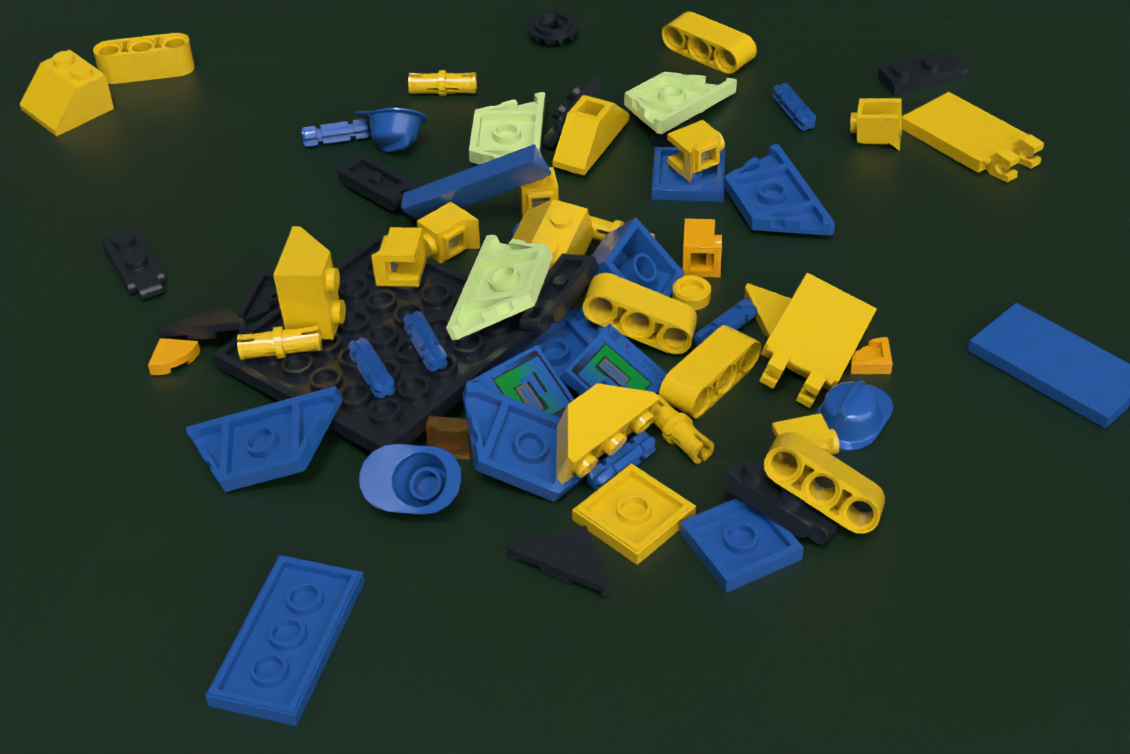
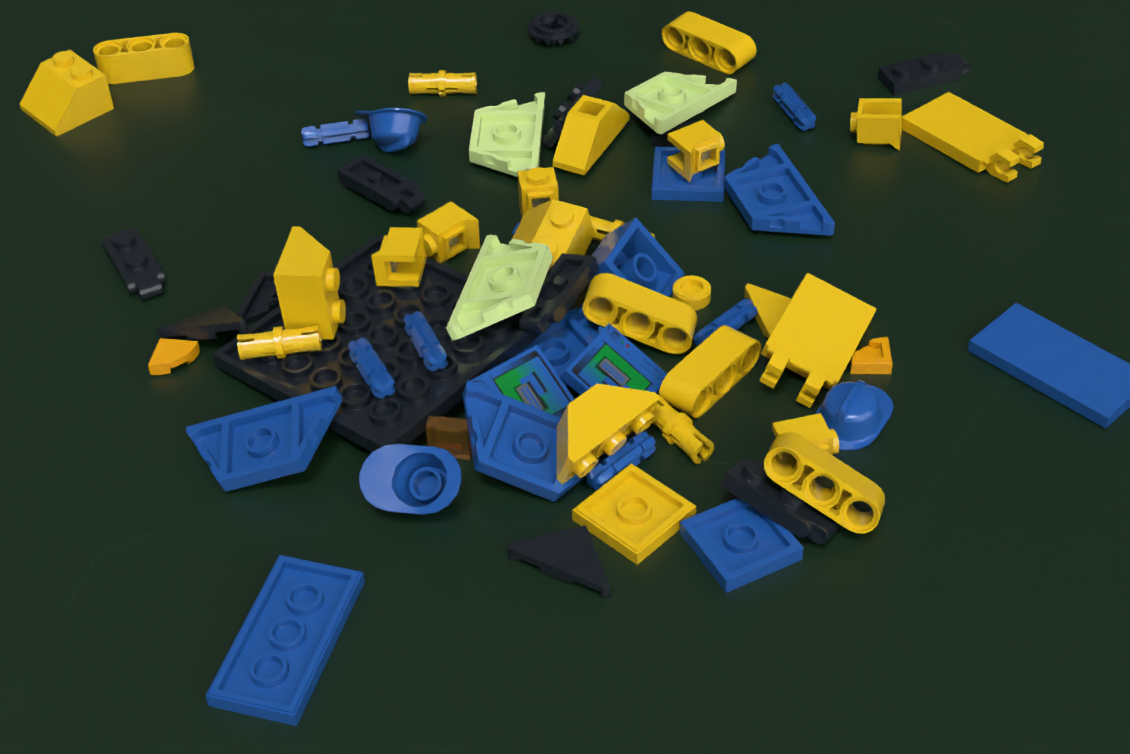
(477, 182): blue slope -> none
(701, 248): light orange brick -> none

